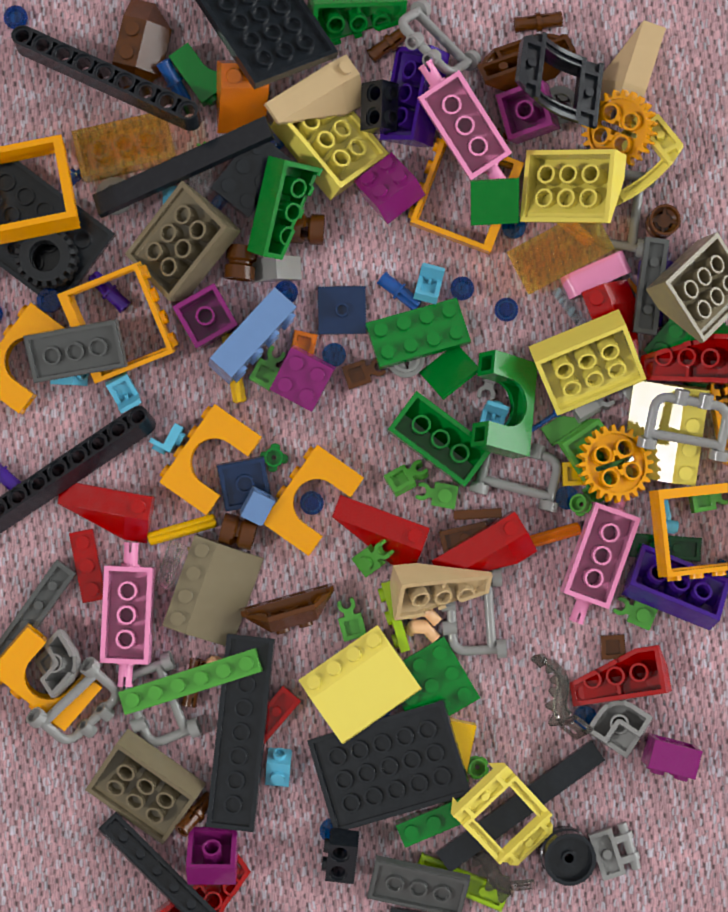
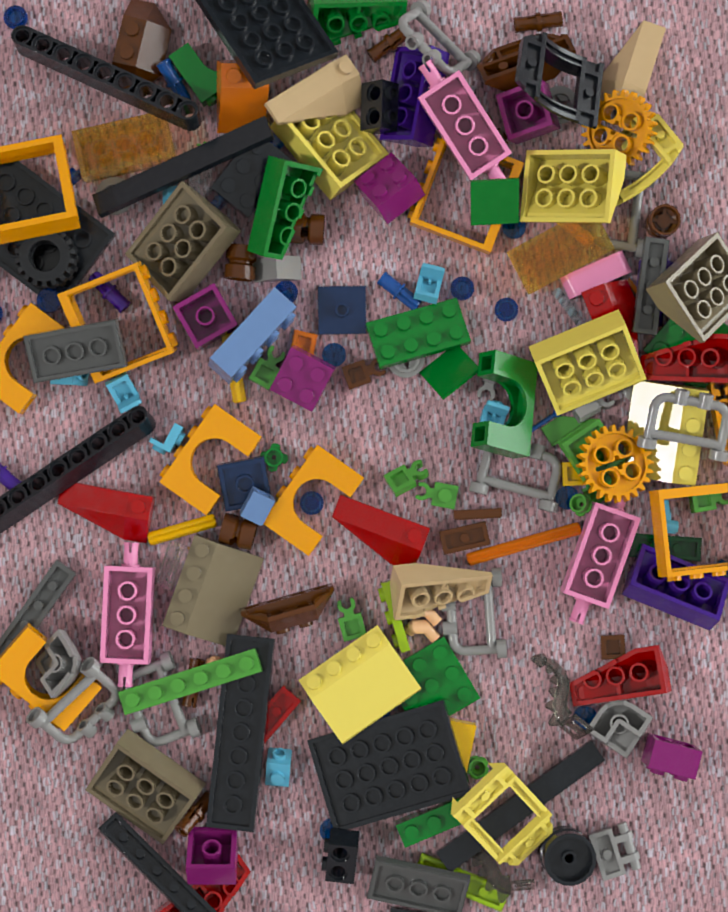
(87, 565): red plate -> none
(371, 558): bright green plate -> none
(438, 439): green slope -> none
(493, 547): red wedge -> none
(638, 613): bright green plate -> none

